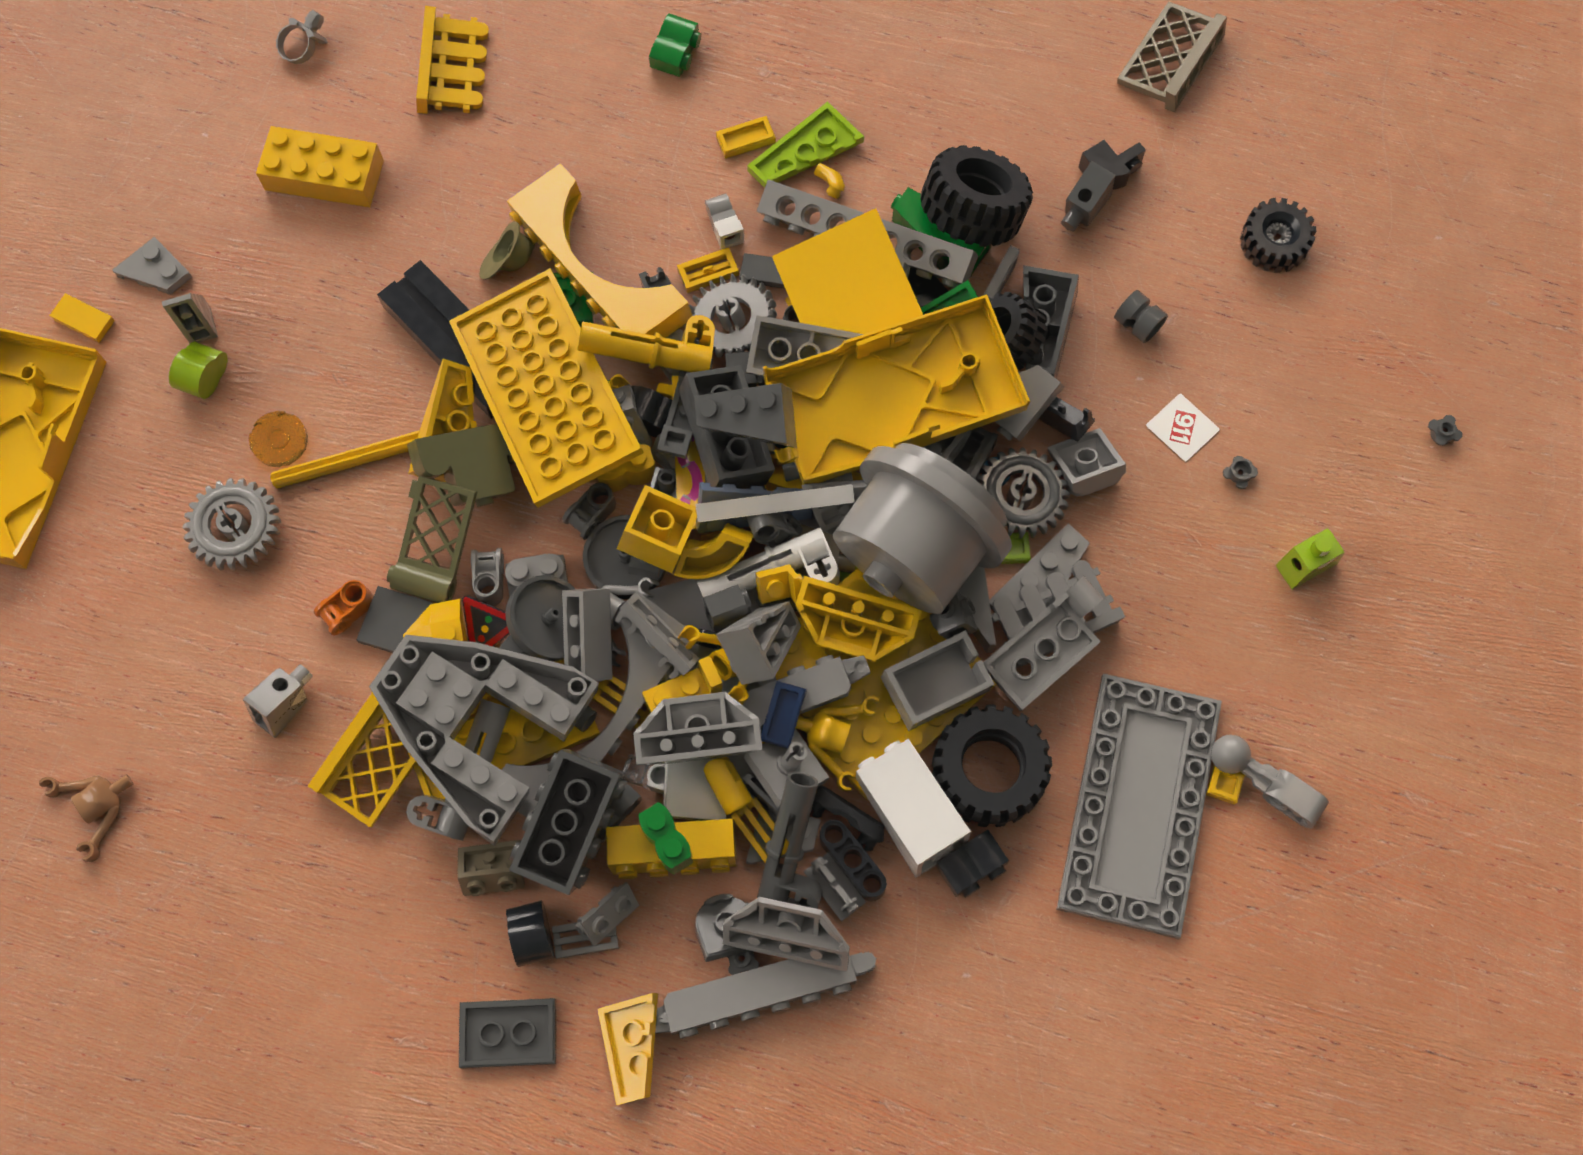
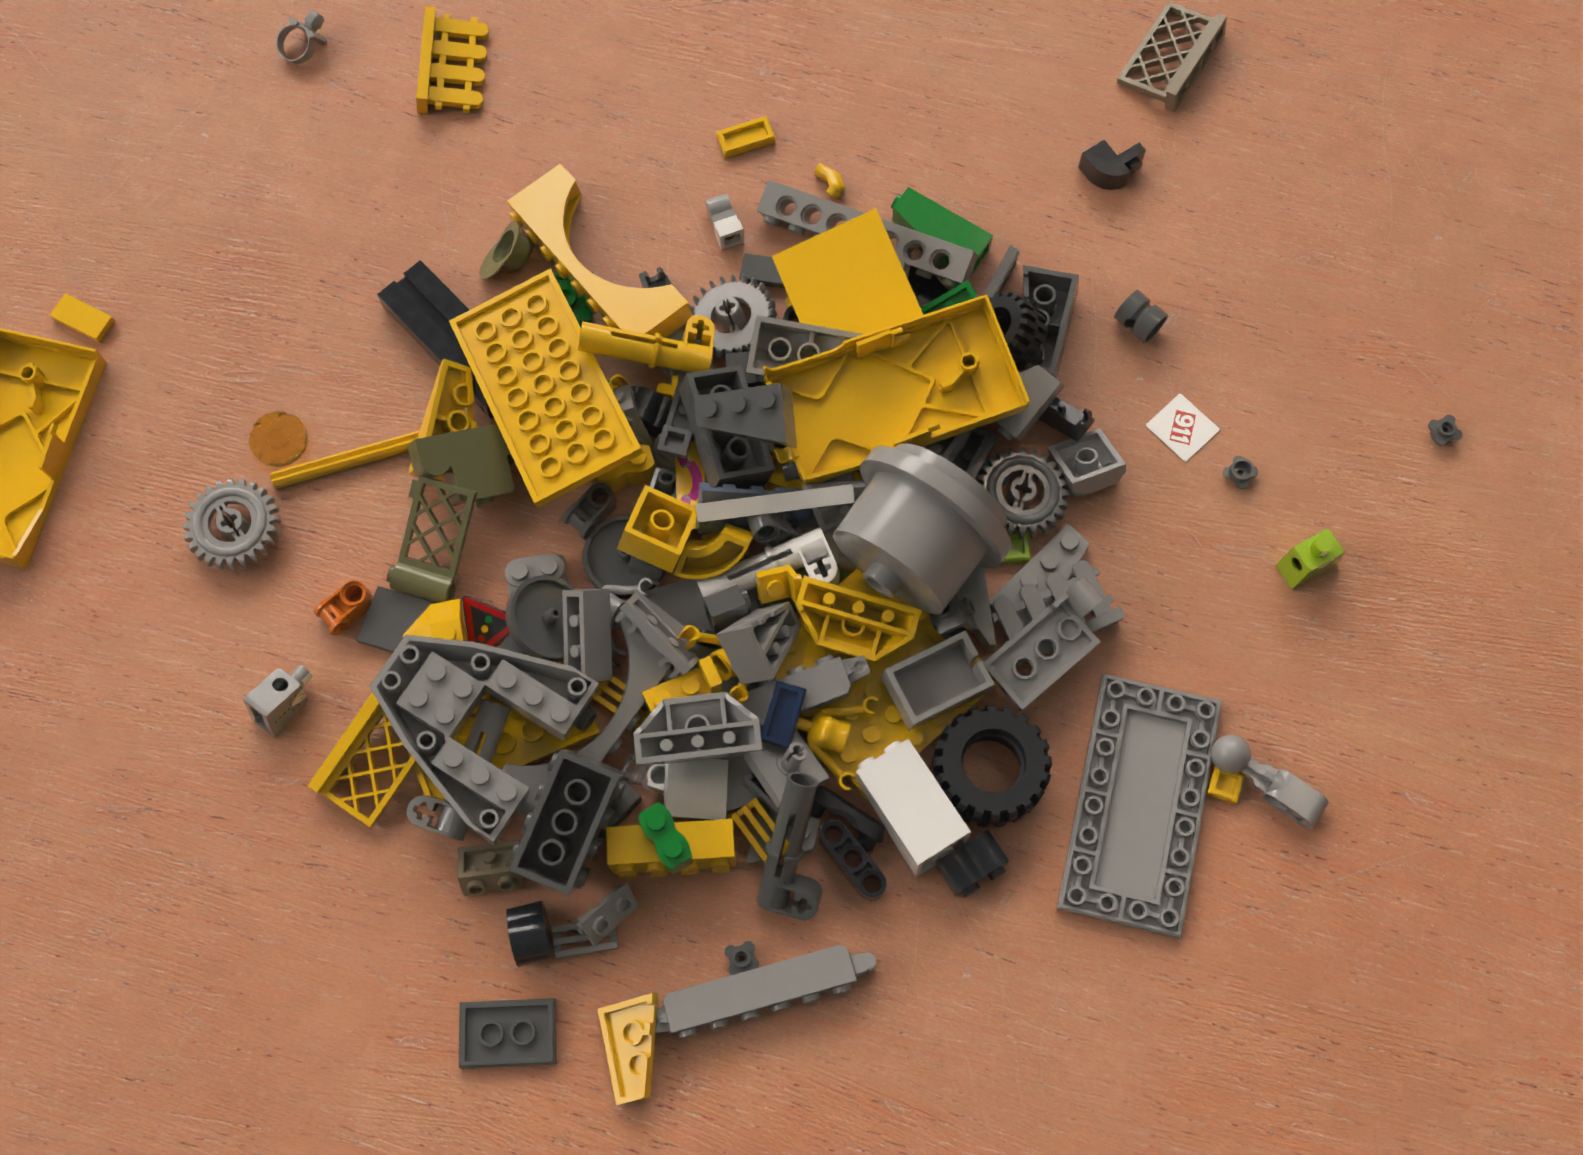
(94, 800): medium nougat piece -> none
(154, 267): light grey wing -> none
(192, 317): light grey slope -> none
(197, 369): lime piece -> none
(320, 166): yellow brick -> none
(488, 571): light grey piece -> none
(674, 45): green brick -> none
(701, 278): yellow tile -> none
(710, 926): dark grey tile -> none
(727, 785): yellow arm -> none
(787, 932): light grey wedge -> none
(806, 145): lime wing -> none
(836, 887): light grey hinge -> none
(976, 195): black tyre -> none
(1088, 196): dark grey torso -> none
(1280, 218): black bush -> none

